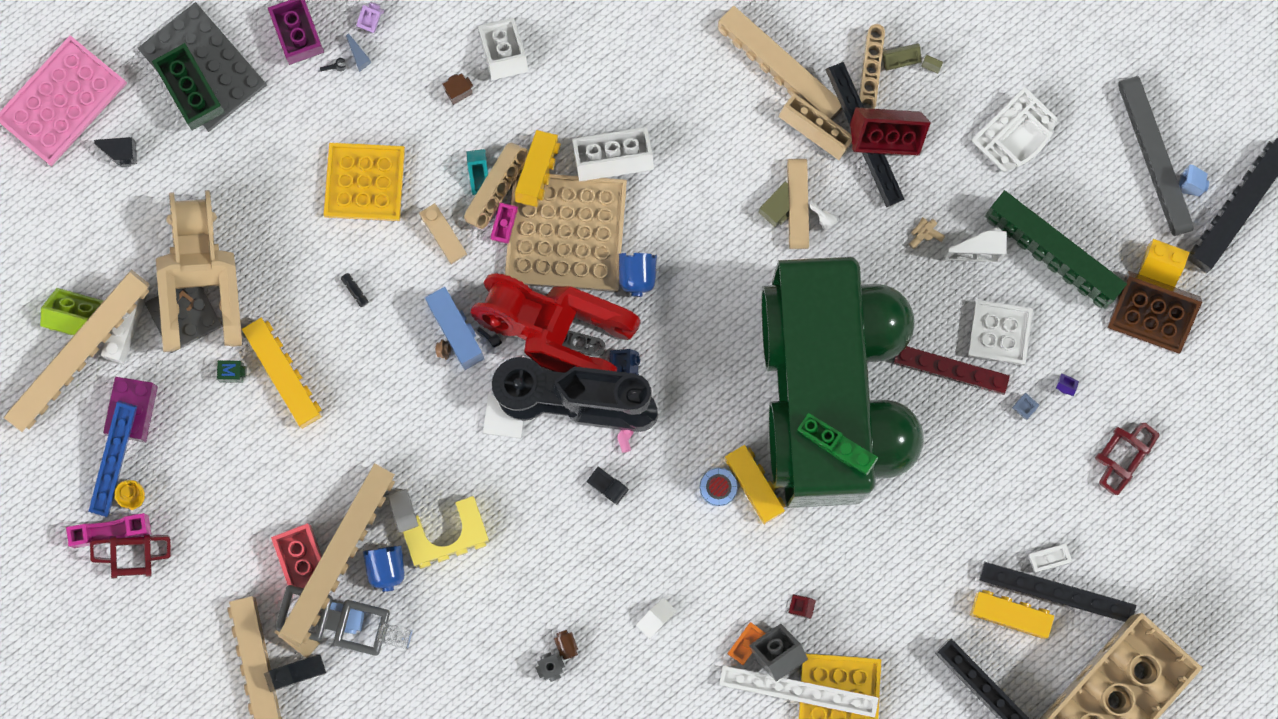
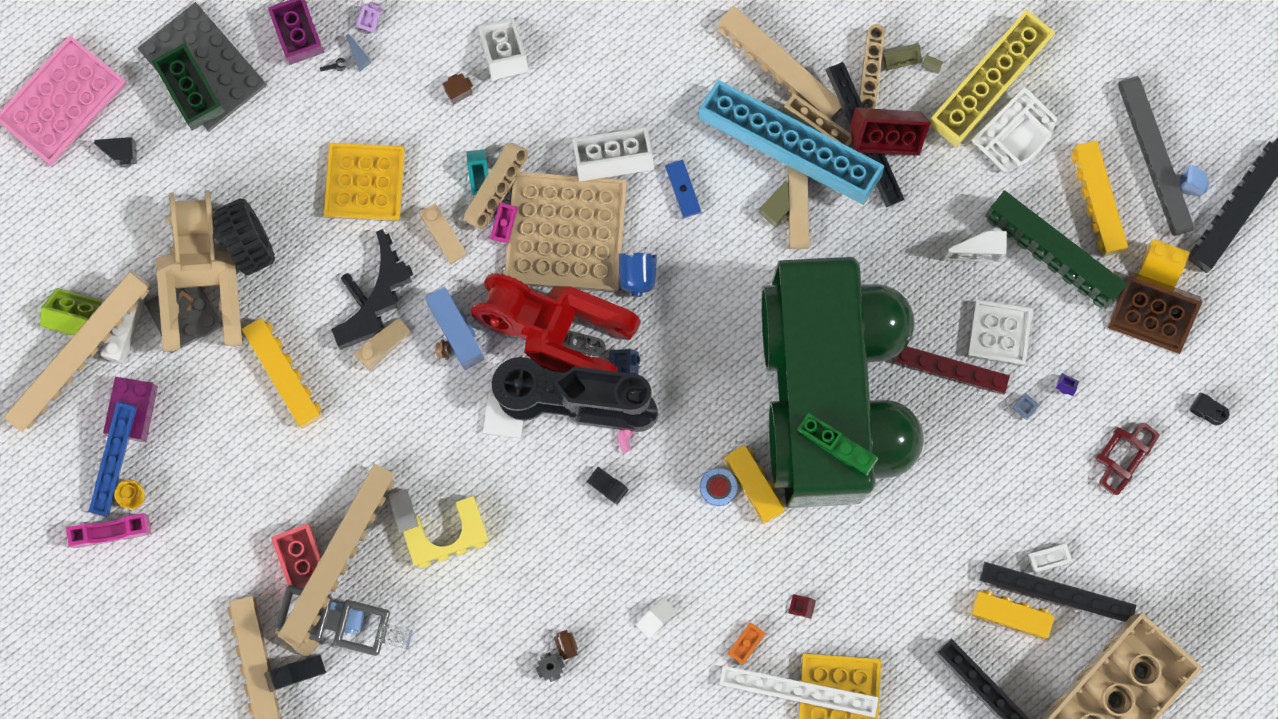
(130, 541): dark red bar -> none
(231, 371): dark green brick -> none
(244, 236): none -> black tyre
(382, 344): none -> tan slope
(384, 567): blue cylinder -> none
(391, 276): none -> black arch
(494, 340): black hand -> none
(536, 168): yellow brick -> none
(680, 179): none -> blue tile
(778, 652): dark grey brick -> none
(791, 142): none -> medium azure brick
(826, 219): white piece -> none
(925, 231): tan piece -> none
(991, 78): none -> light yellow brick
(1099, 198): none -> yellow brick
(1207, 409): none -> black piece

